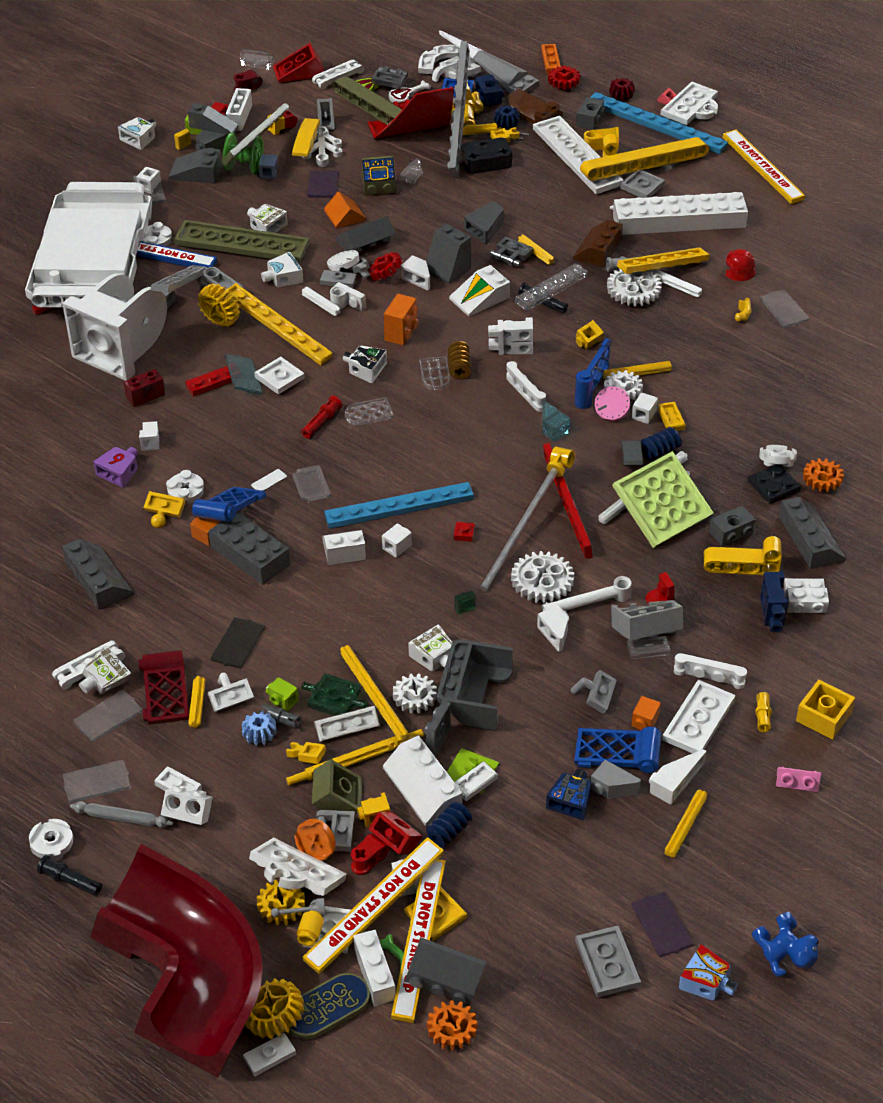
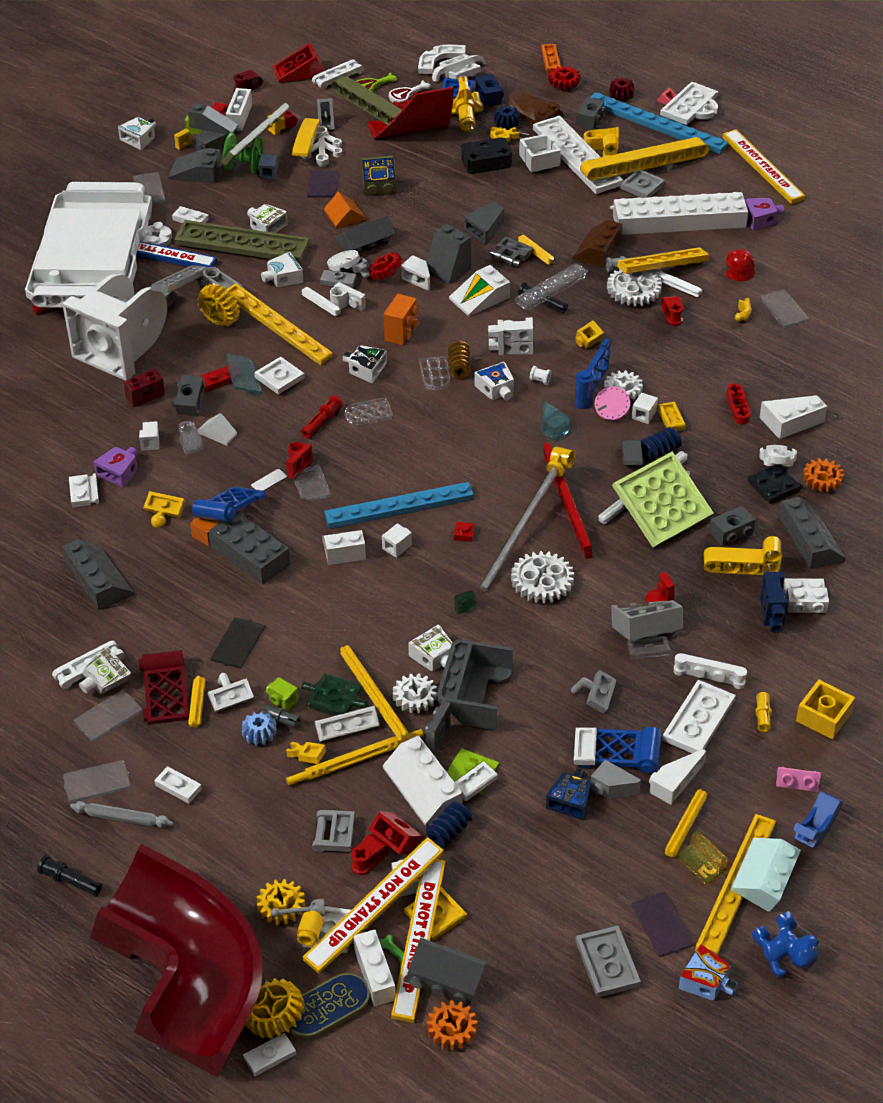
(56, 848): white plate -> none
(83, 490): none -> white plate
(149, 179): white brick -> none
(184, 213): none -> white plate
(186, 479): white plate -> none
(186, 809): white brick -> none
(189, 438): none -> clear piece
(194, 388): none -> dark grey brick
(218, 429): none -> white slope
(256, 58): clear panel -> none
(296, 868): white plate -> none
(300, 457): none -> red plate
(315, 839): orange tile -> none
(336, 788): olive slope -> none
(371, 807): yellow brick -> none
(389, 77): flat silver plate -> none
(412, 171): clear slope -> none
(458, 113): light grey plate -> none
(479, 129): yellow axle -> none
(495, 381): none -> white torso
(507, 74): light grey plate -> none
(525, 387): white plate -> none
(539, 152): none -> white piece
(540, 375): none -> white bush
(554, 626): white slope -> none
(585, 746): none -> white tile
(620, 591): white piece -> none
(643, 369): yellow axle -> none
(645, 713): orange brick -> none
(672, 309): none -> red piece
(703, 858): none -> clear yellow panel
(729, 901): none -> yellow tile
(736, 409): none -> red beam
(762, 212): none -> medium lavender torso
(765, 871): none -> light aqua slope
(792, 414): none -> white wedge
(819, 820): none -> blue arch

